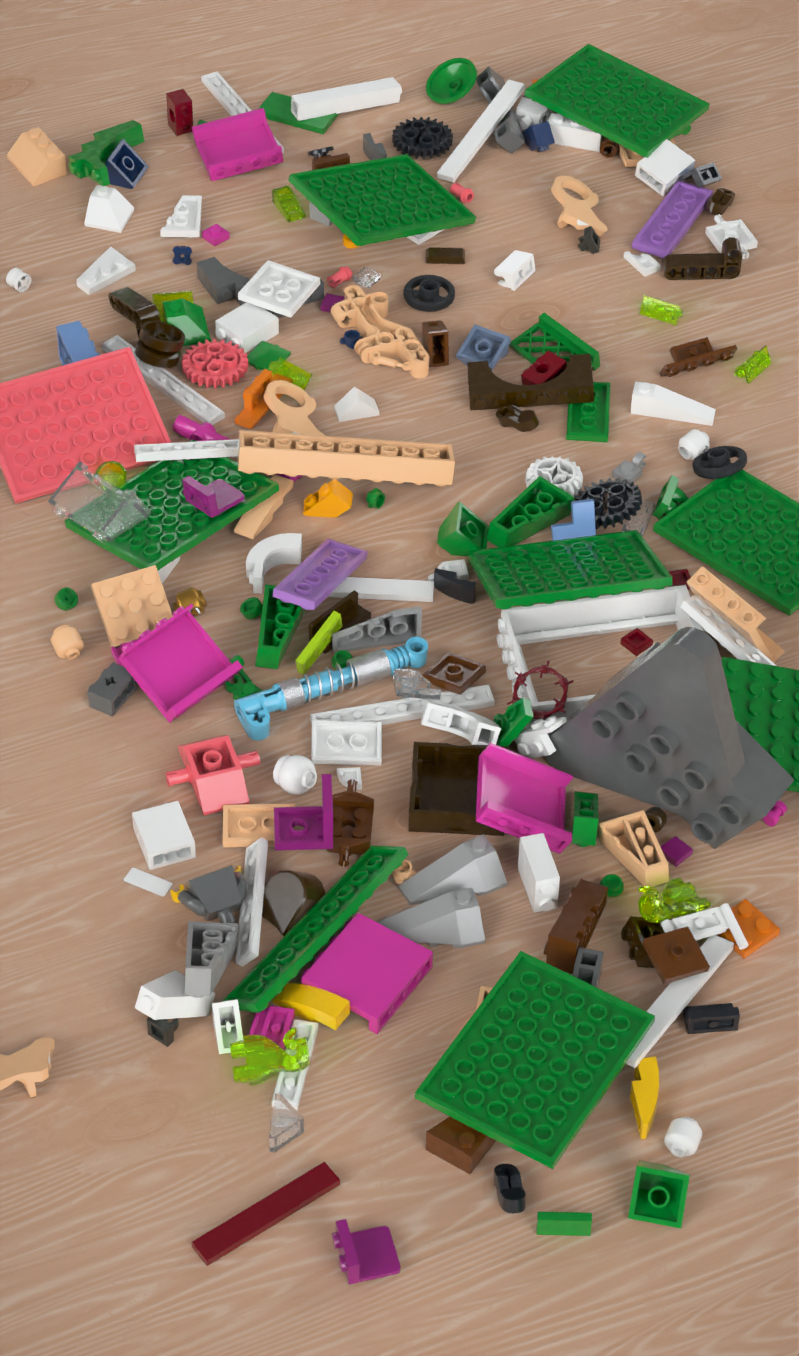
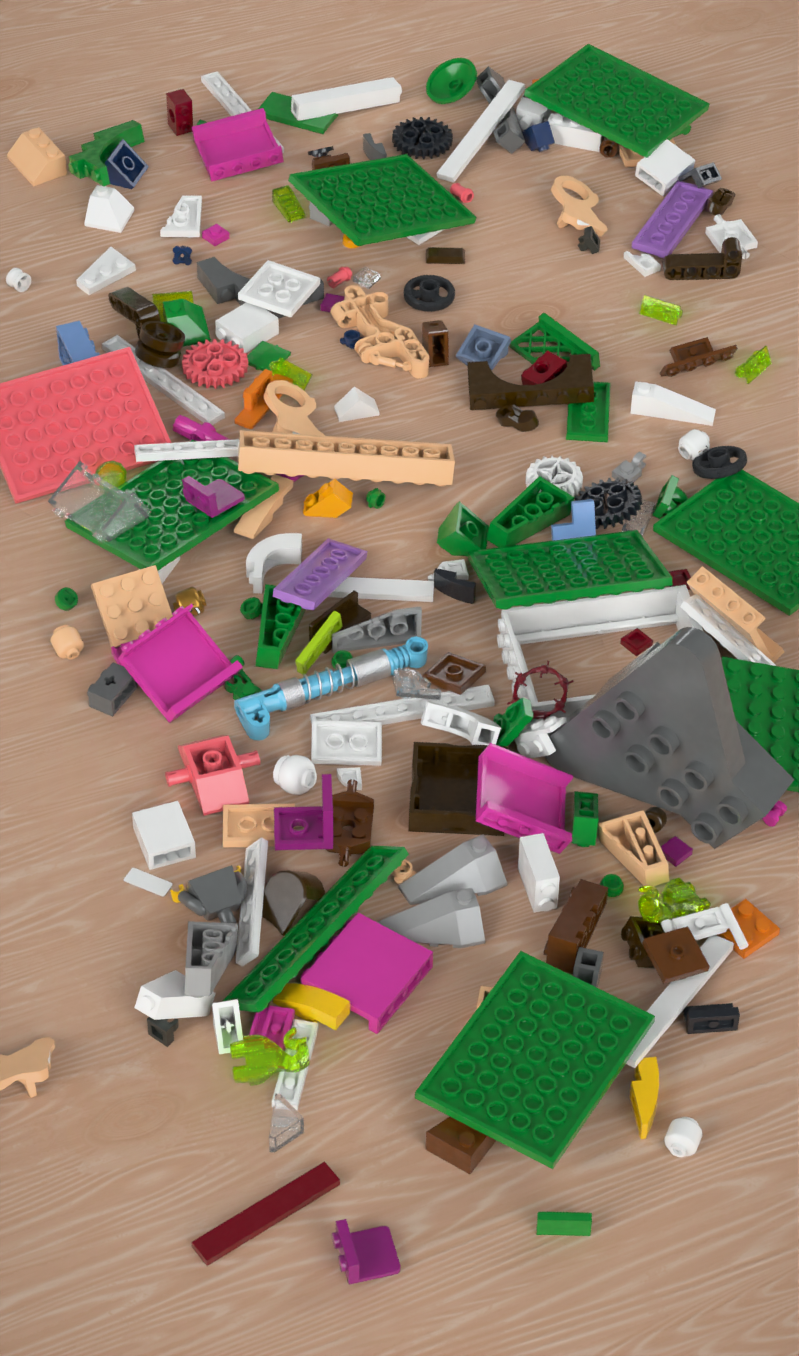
(509, 1188): black piece -> none
(515, 269): white hinge -> none
(658, 1194): green slope -> none

